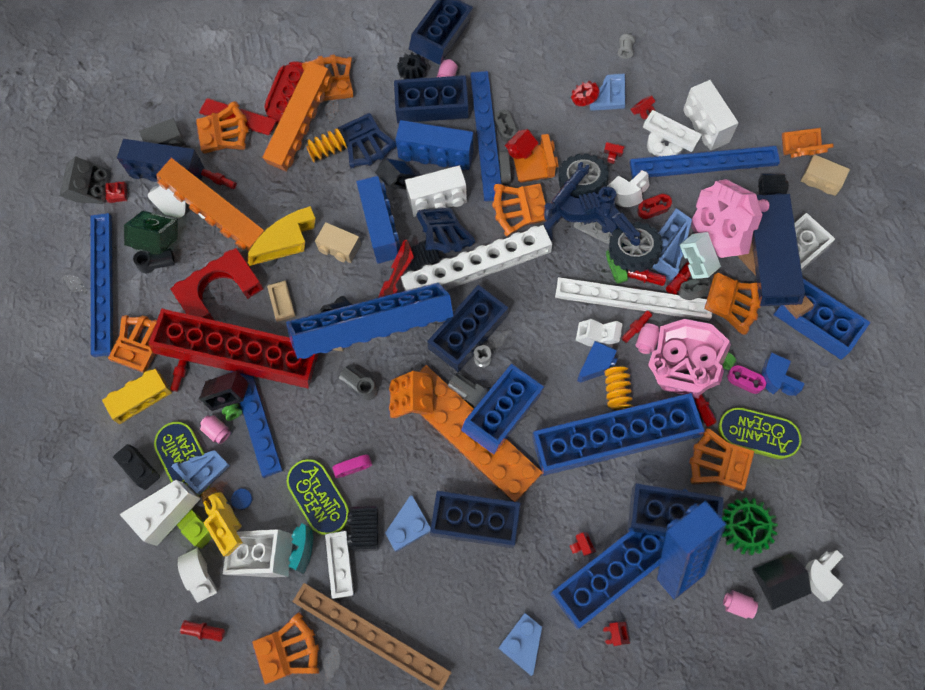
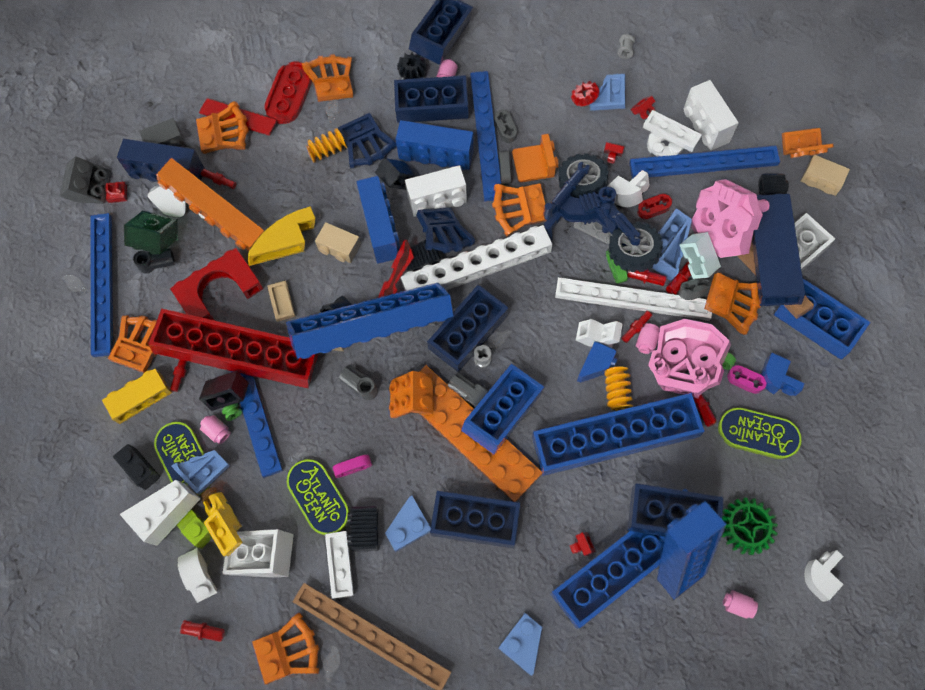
(241, 499): blue piece -> none
(297, 116): orange brick -> none
(303, 539): teal slope -> none
(521, 144): red brick -> none
(619, 634): red tile -> none
(734, 464): orange plate -> none
(783, 580): black slope -> none

